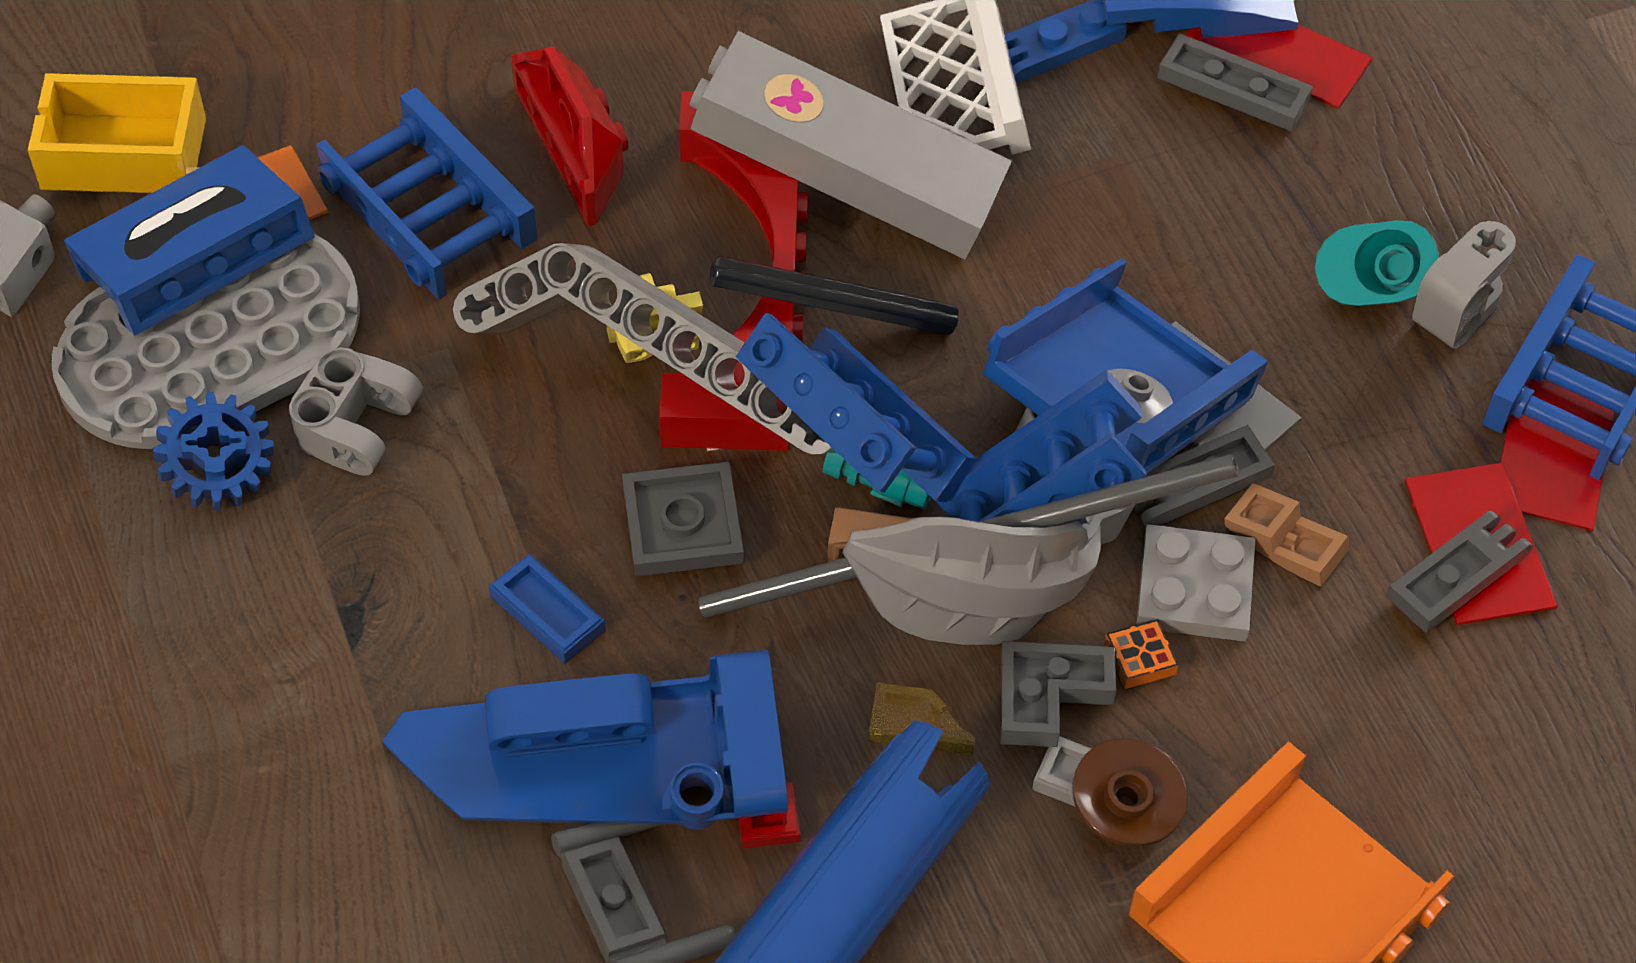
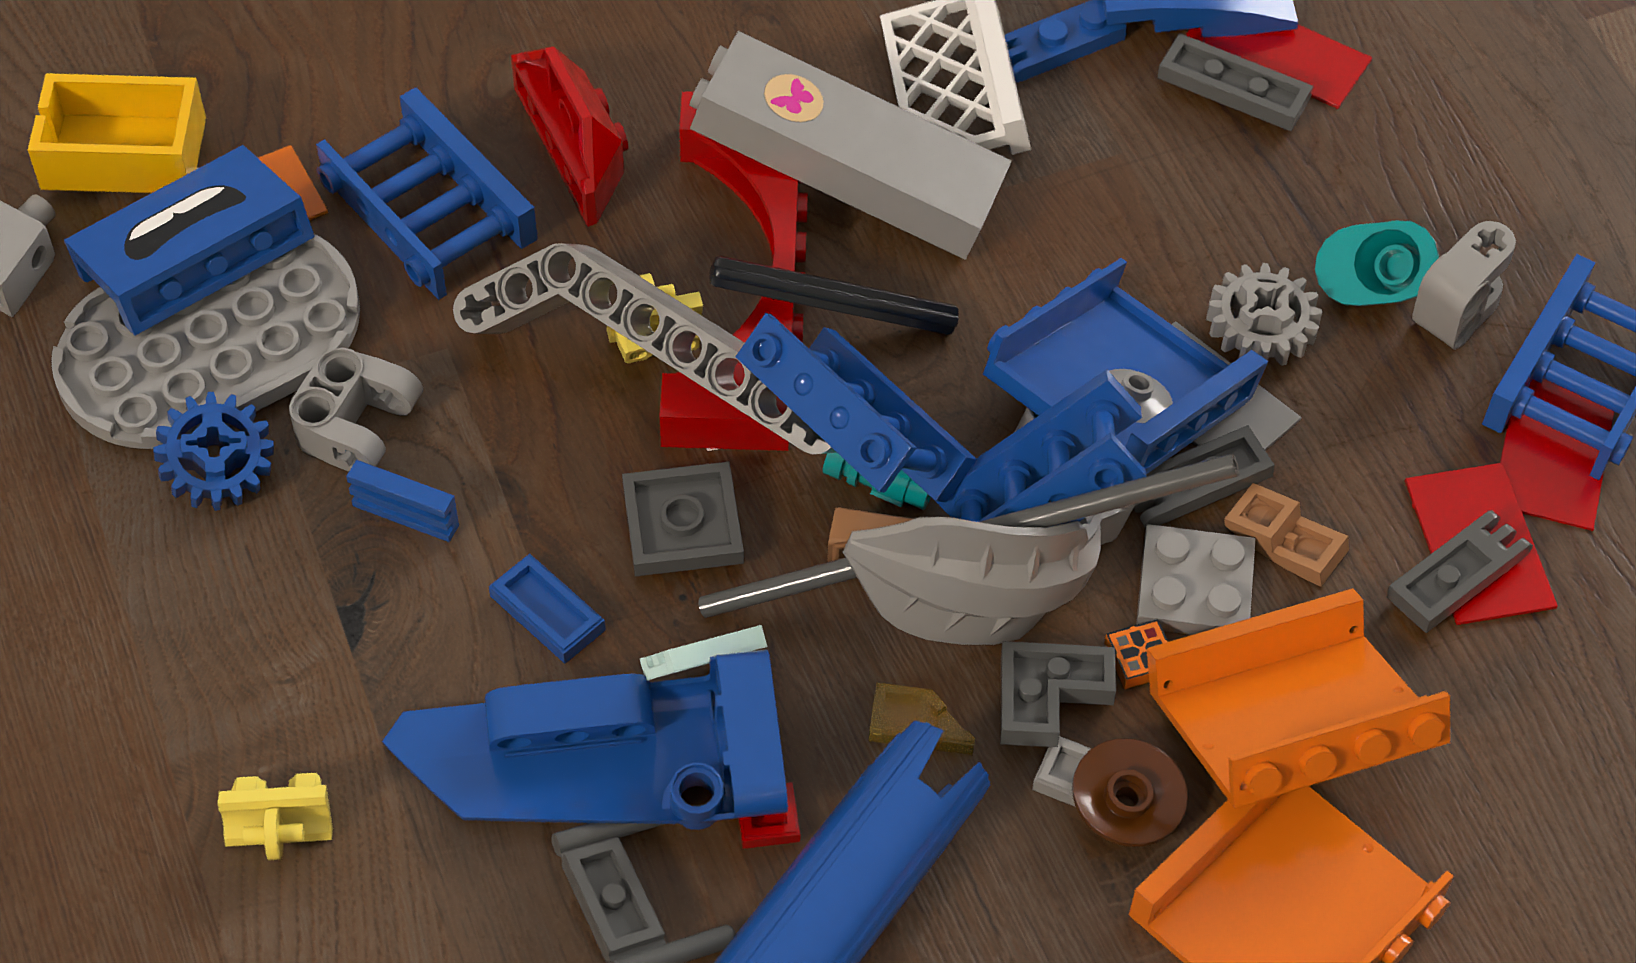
(275, 815): none -> light yellow hips
(403, 500): none -> blue tile
(699, 653): none -> light aqua tile
(1264, 313): none -> light grey gear
(1291, 699): none -> orange panel

